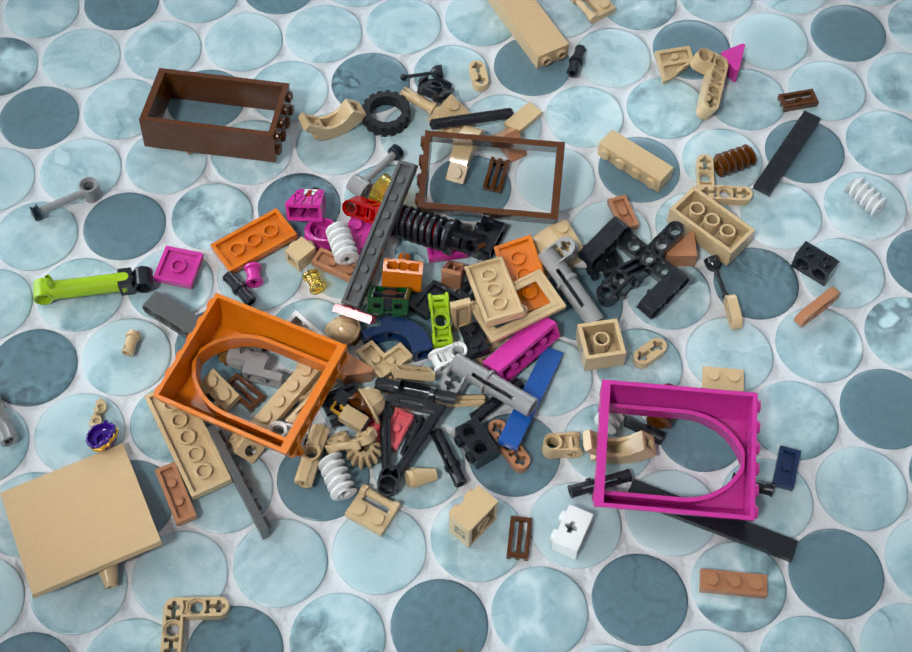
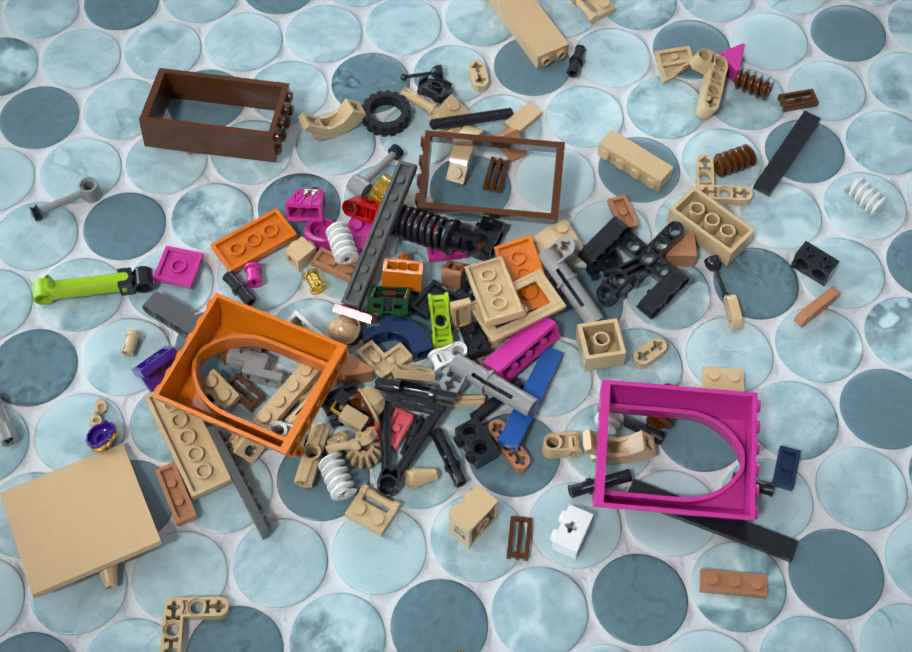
(154, 367): none -> dark purple bracket
(753, 84): none -> reddish brown piece

